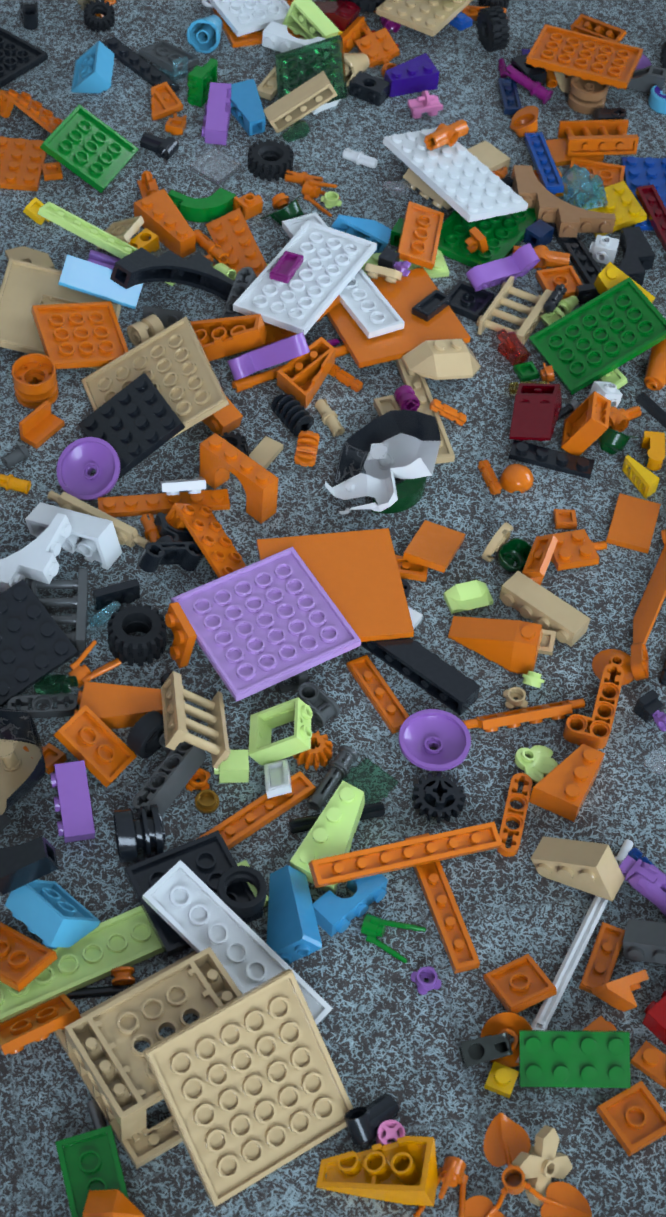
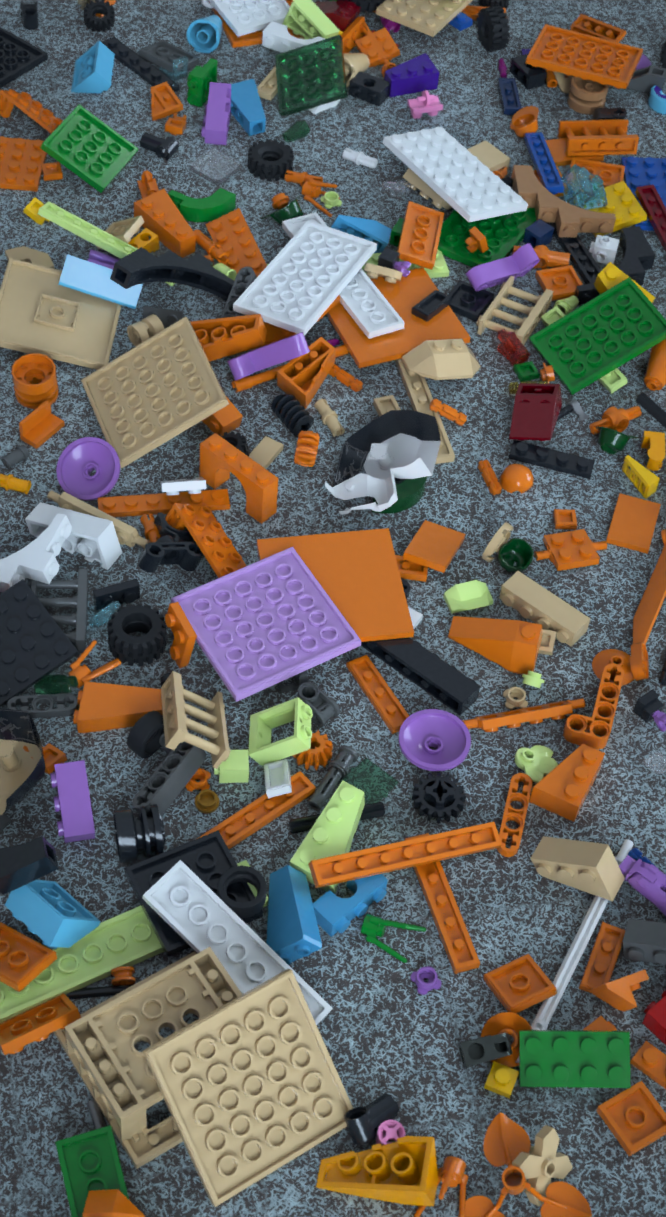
(79, 333): orange plate -> none
(97, 744): orange plate -> none
(134, 422): black plate -> none
(249, 205): orange brick -> none
(286, 267): magenta tile -> none
(300, 102): tan brick -> none
(406, 398): magenta wheel -> none
(446, 134): orange piece -> none
(535, 88): magenta pin -> none
(540, 557): orange panel -> none
(555, 298): black axle -> none
(586, 424): orange window -> none
(607, 390): white brick -> none

